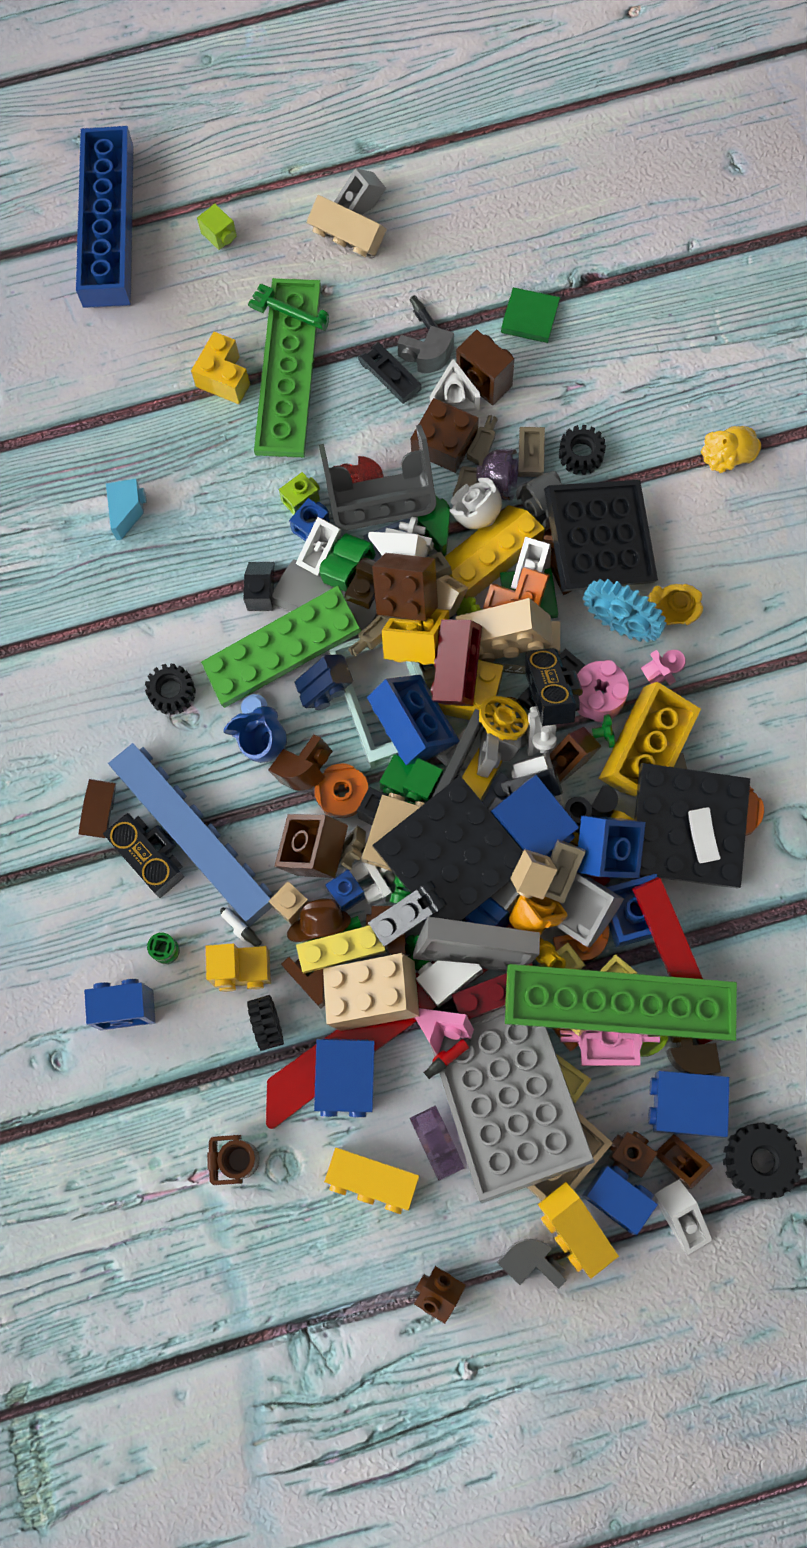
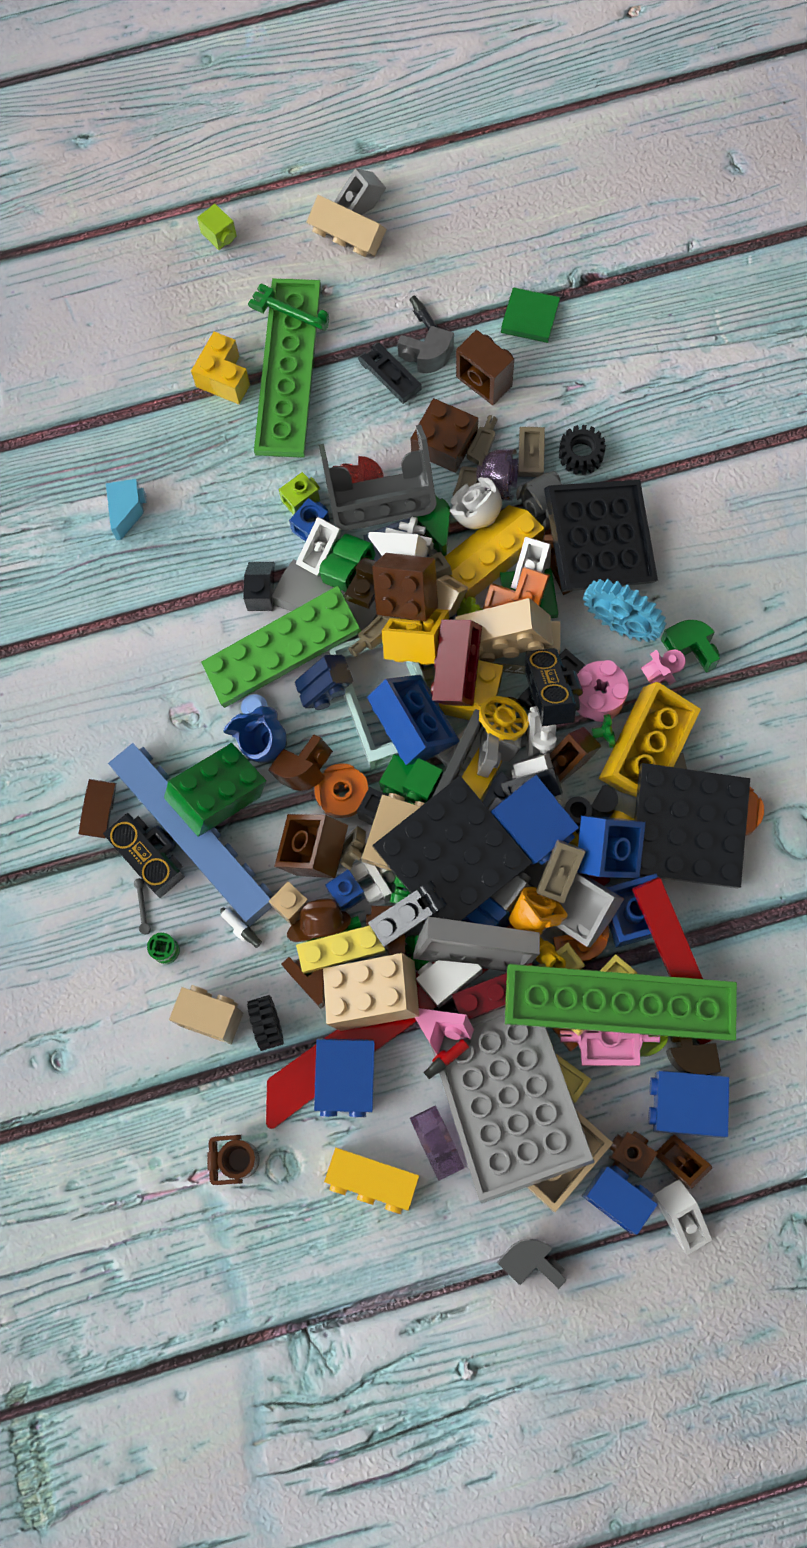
(105, 217): blue brick -> none
(119, 1005): blue brick -> none
(144, 928): none -> dark grey hinge
(161, 677): black tyre -> none
(206, 1015): none -> tan brick
(214, 789): none -> green brick
(234, 966): yellow brick -> none
(439, 1294): reddish brown brick -> none
(457, 389): white slope -> none
(533, 874): tan brick -> none
(576, 1231): yellow brick -> none
(678, 603): yellow hair -> none
(693, 637): none -> green brick
(703, 835): white sticker -> none
(730, 448): yellow hair -> none
(740, 1166): black tyre -> none

